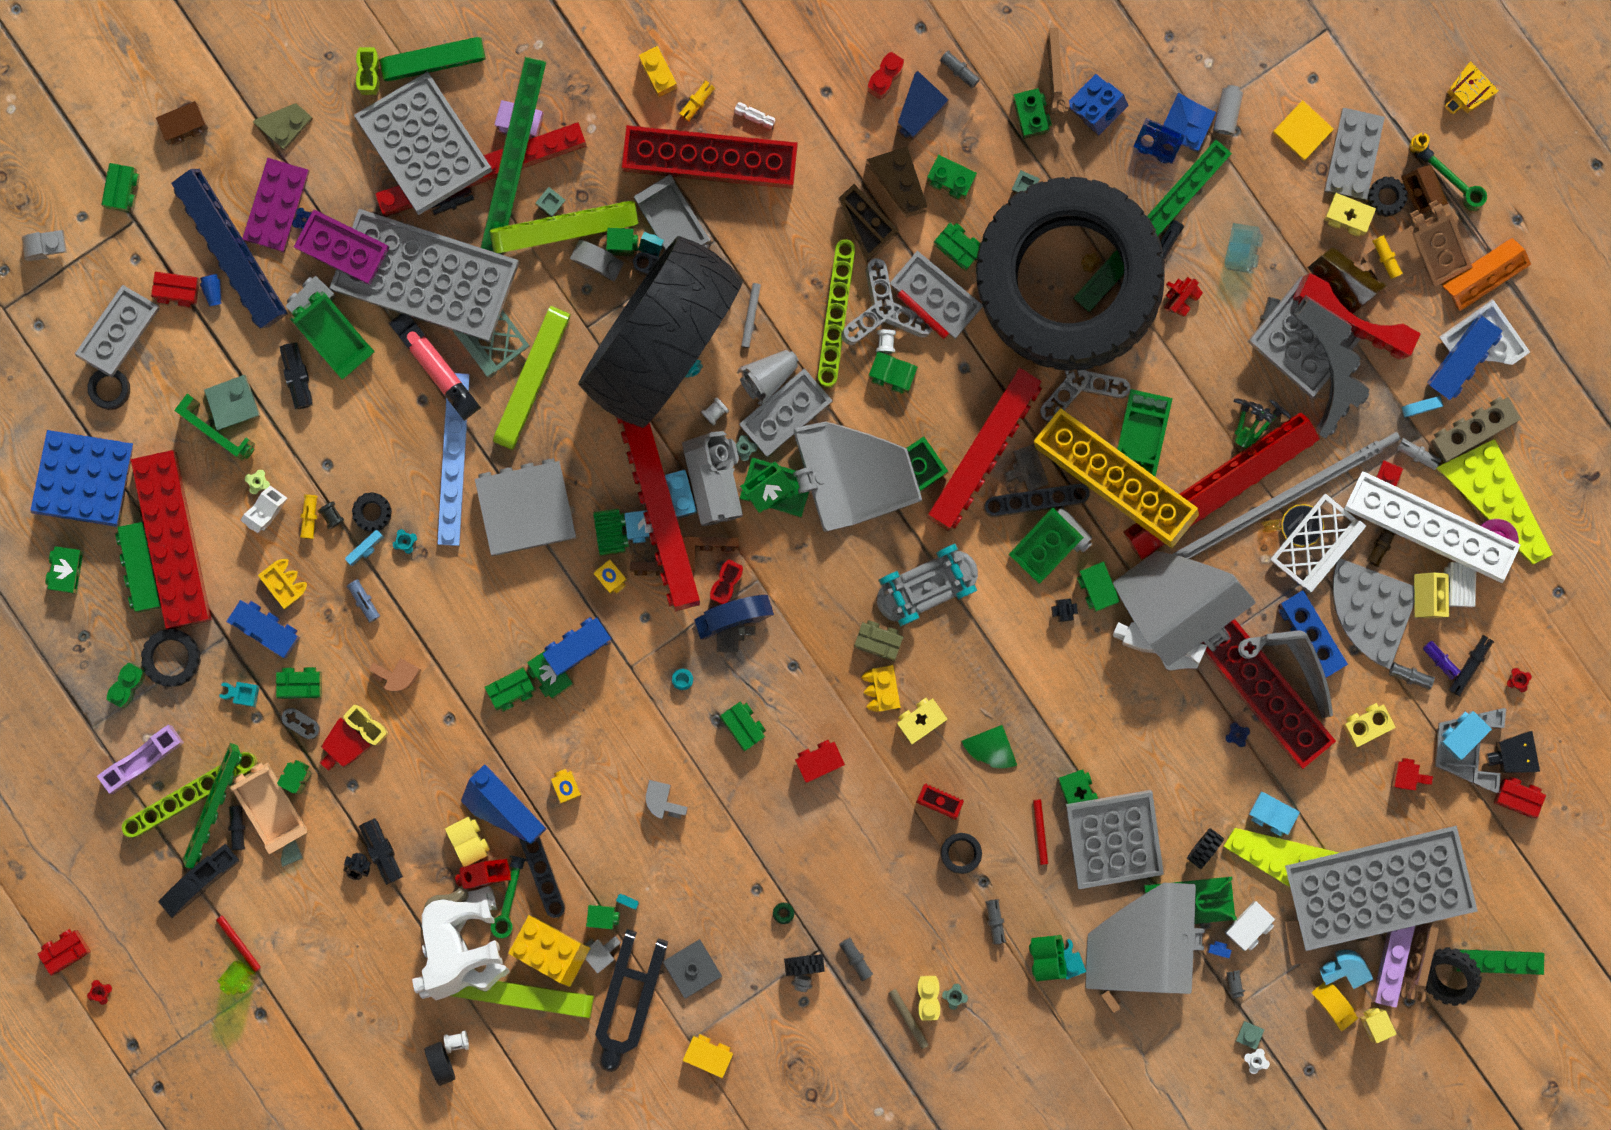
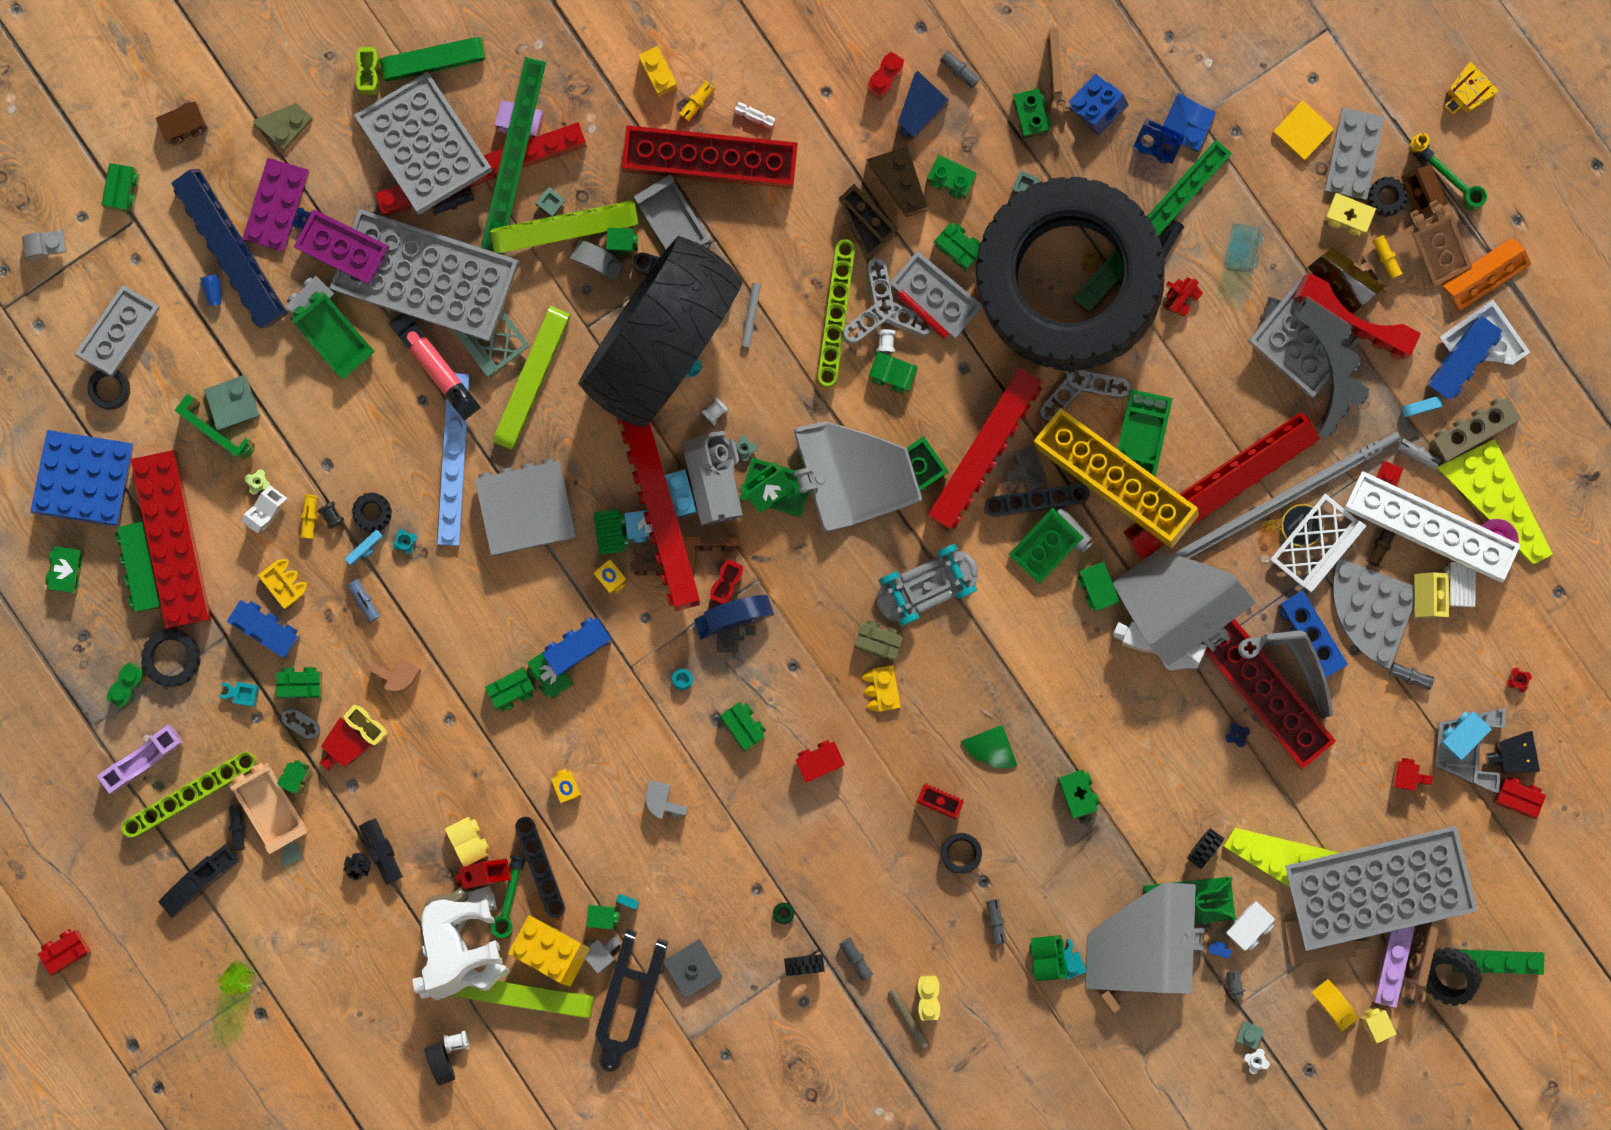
(101, 998): red plate -> none
(175, 289): red brick -> none
(209, 813): green plate -> none
(238, 943): red bar -> none
(296, 376): black piece -> none
(495, 803): blue wedge -> none
(650, 244): teal plate -> none
(708, 1056): yellow brick -> none
(766, 375): light grey cone -> none
(784, 411): light grey plate -> none
(802, 983): light grey plate -> none
(934, 718): light yellow brick -> none
(955, 990): sand green plate -> none
(1040, 831): red bar -> none
(1064, 610): black gear -> none
(1114, 839): light grey plate -> none
(1228, 110): light grey brick -> none
(1248, 436): plant -> none
(1273, 813): medium azure brick -> none
(1347, 964): medium azure brick -> none
(1371, 730): light yellow brick -> none
(1441, 660): dark purple axle -> none
(1471, 665): black pin -> none

